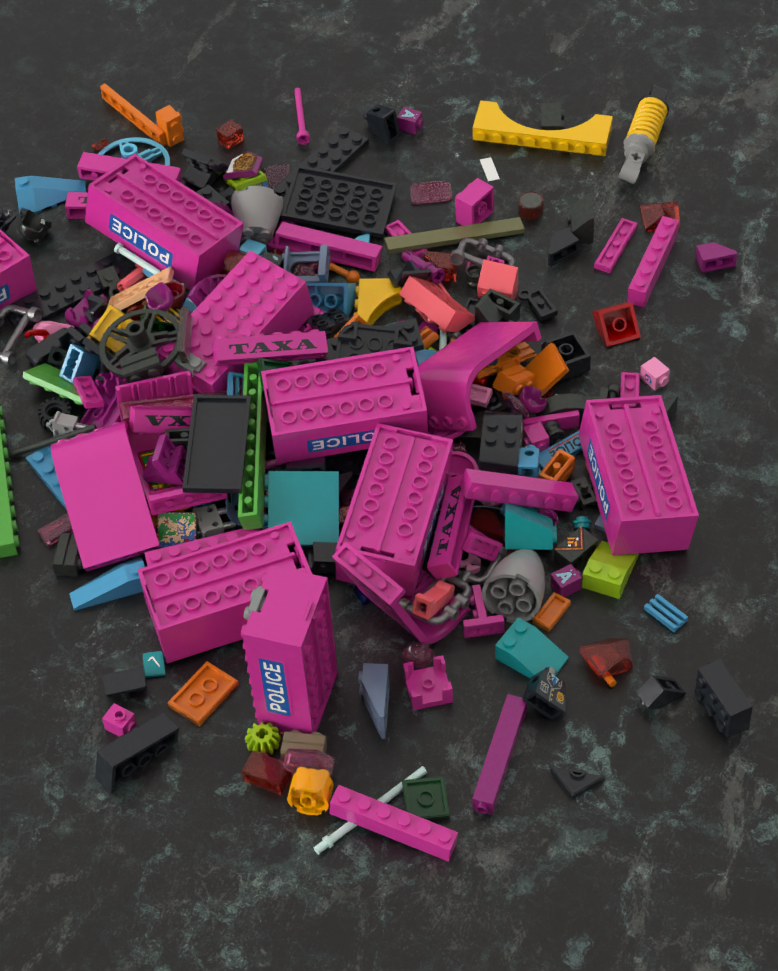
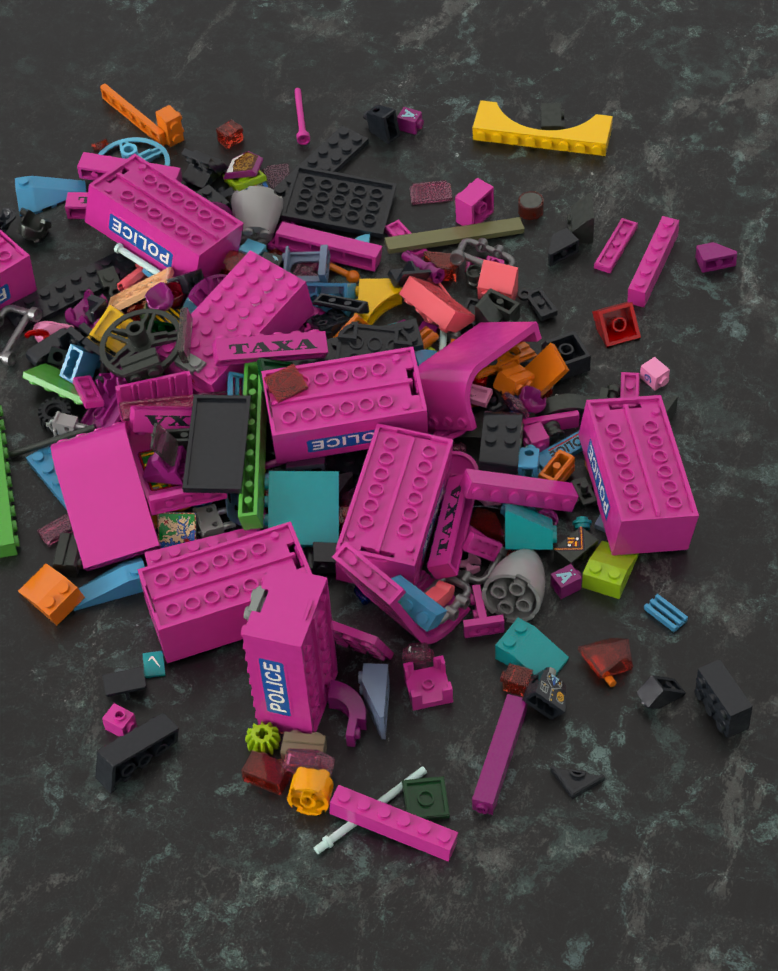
(51, 593): none -> orange slope
(164, 444): none -> clear smoke piece
(188, 280): none -> black panel
(203, 693): orange tile -> none
(286, 383): none -> clear red piece
(342, 303): none -> black slope
(350, 703): none -> magenta arch
(360, 641): none -> dark pink plate
(420, 606): none -> dark azure brick
(489, 169): white sticker -> none
(516, 679): none -> clear red brick
(551, 612): orange tile -> none
(644, 132): piece -> none
(653, 213): clear red slope -> none

